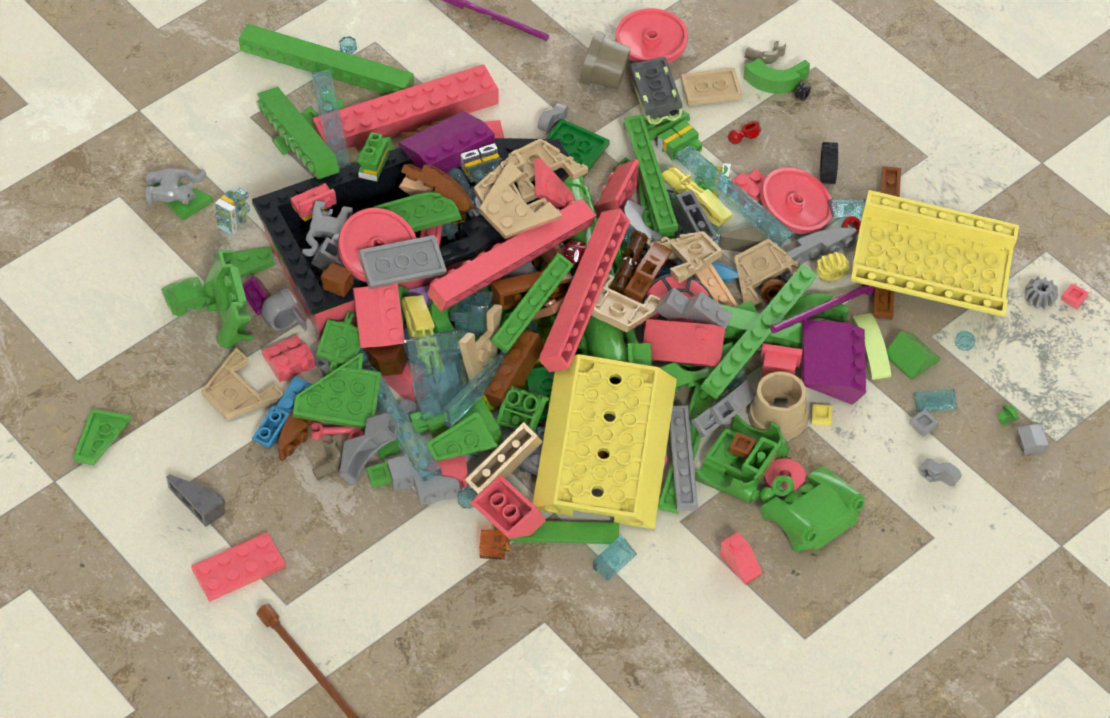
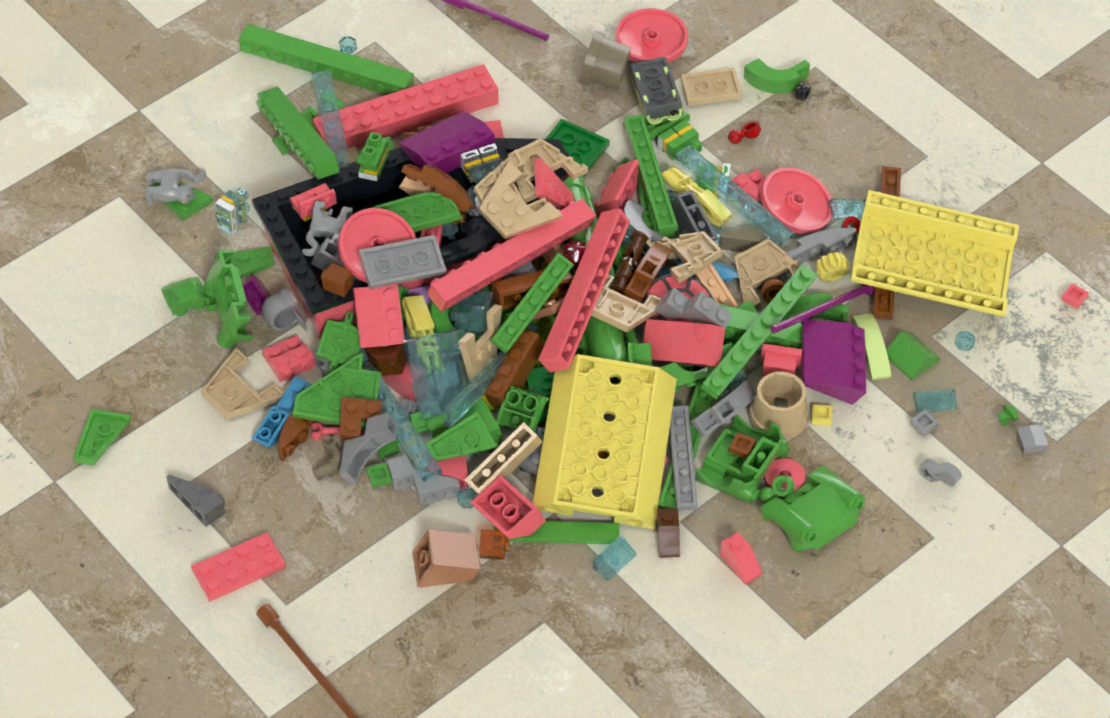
(353, 412): none -> dark orange plate
(445, 558): none -> nougat slope
(459, 176): clear light blue piece -> none
(551, 117): light grey piece -> none
(668, 532): none -> slope
(767, 58): dark tan piece -> none
(829, 163): black tyre -> none
(1041, 292): light grey gear -> none

